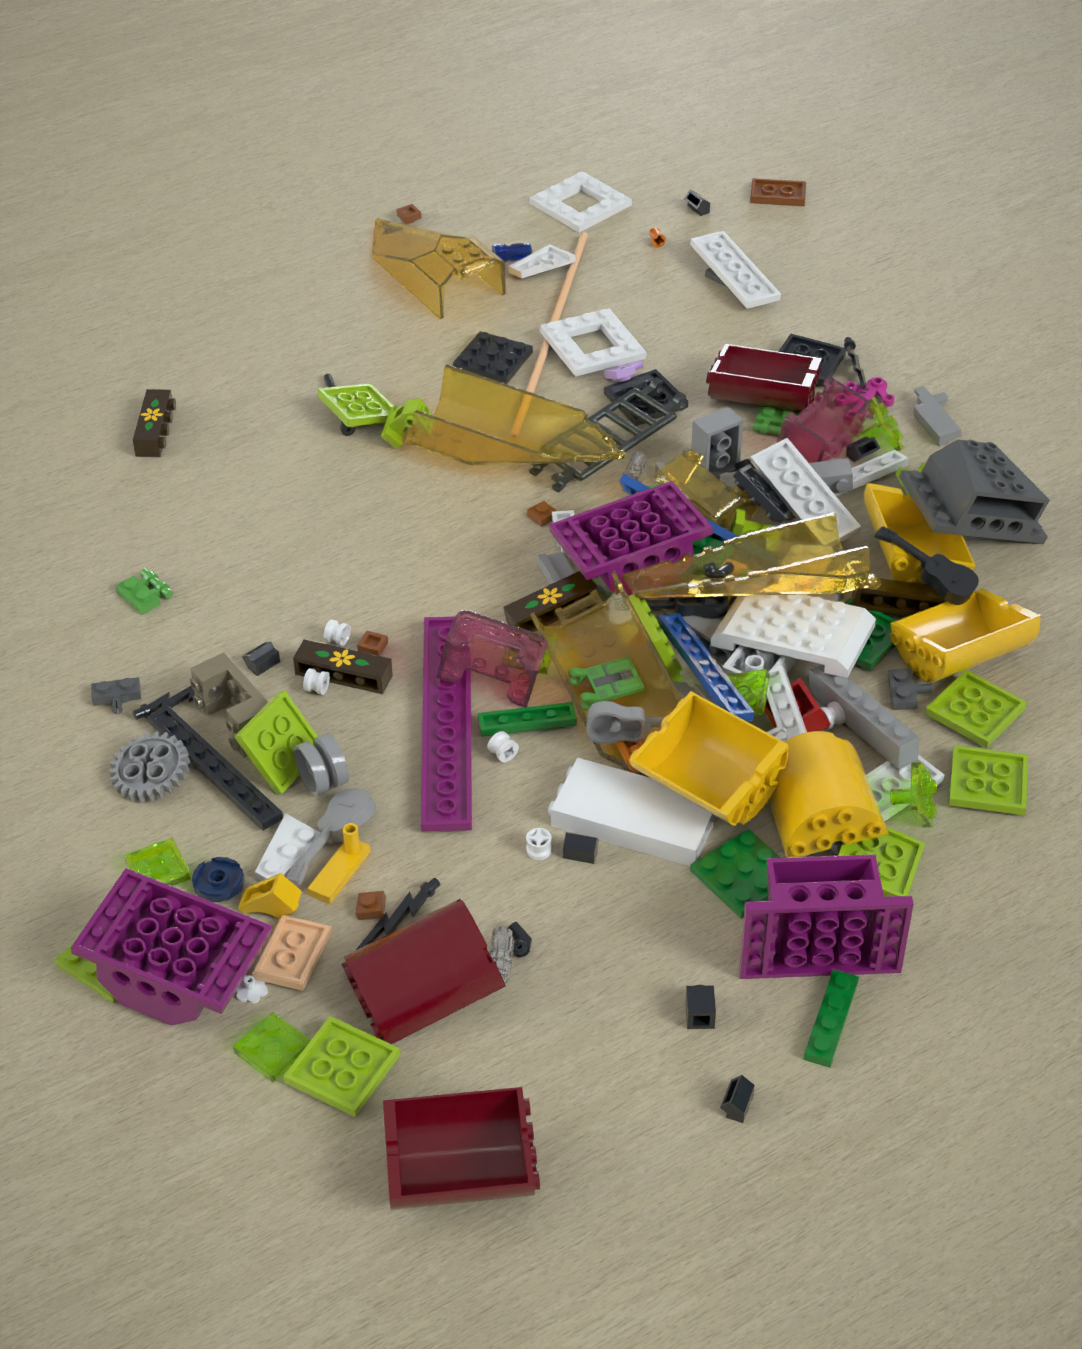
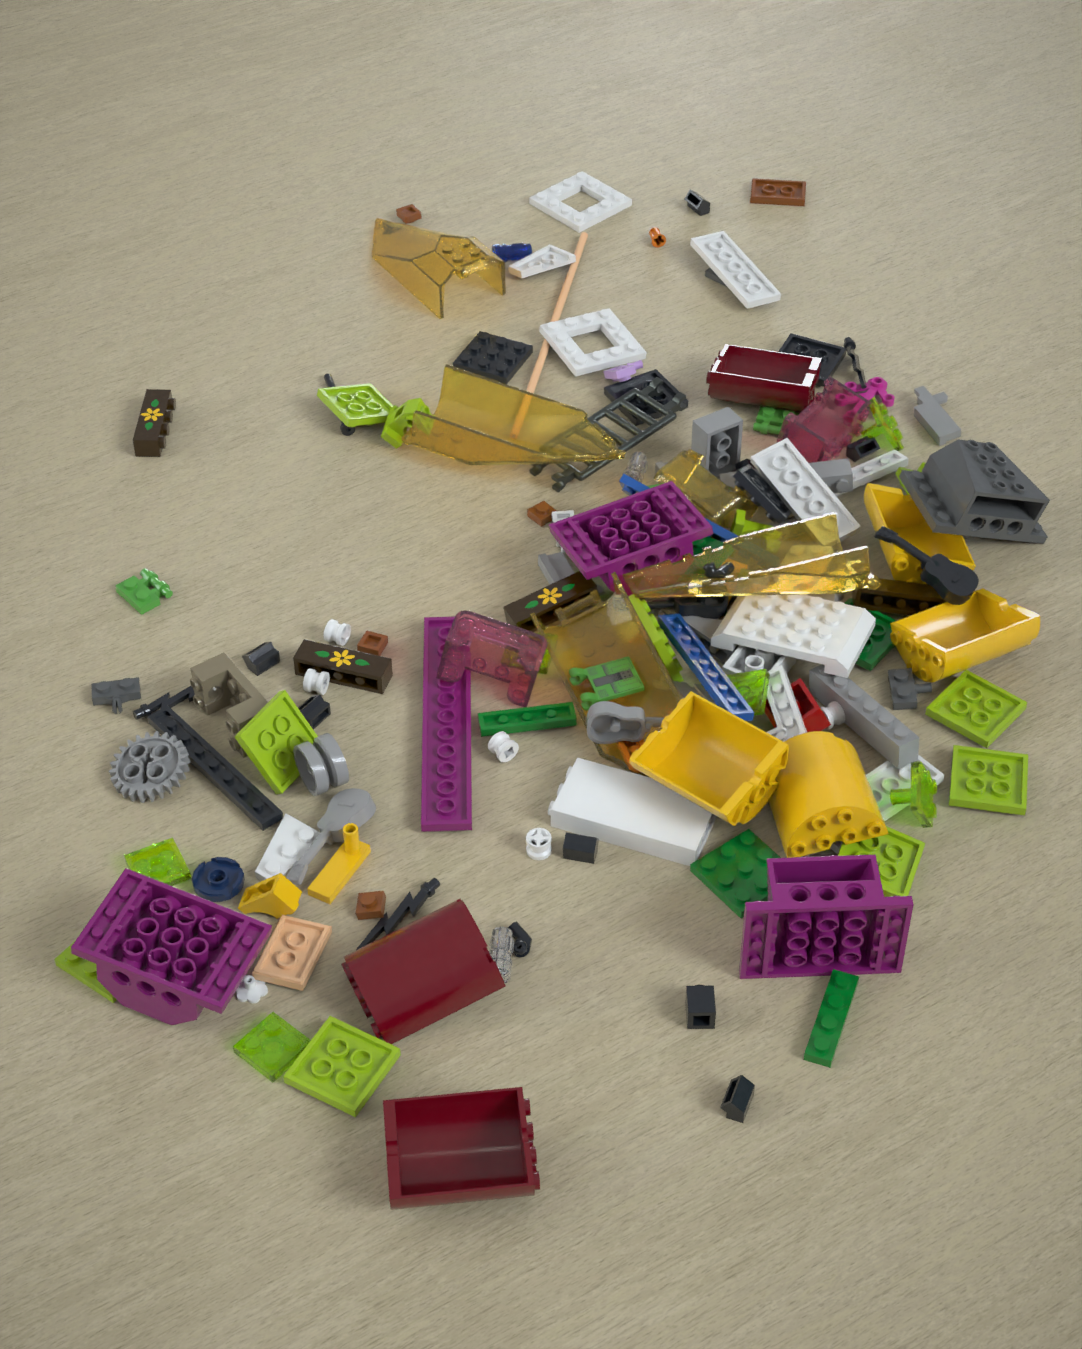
(315, 710): none -> black piece

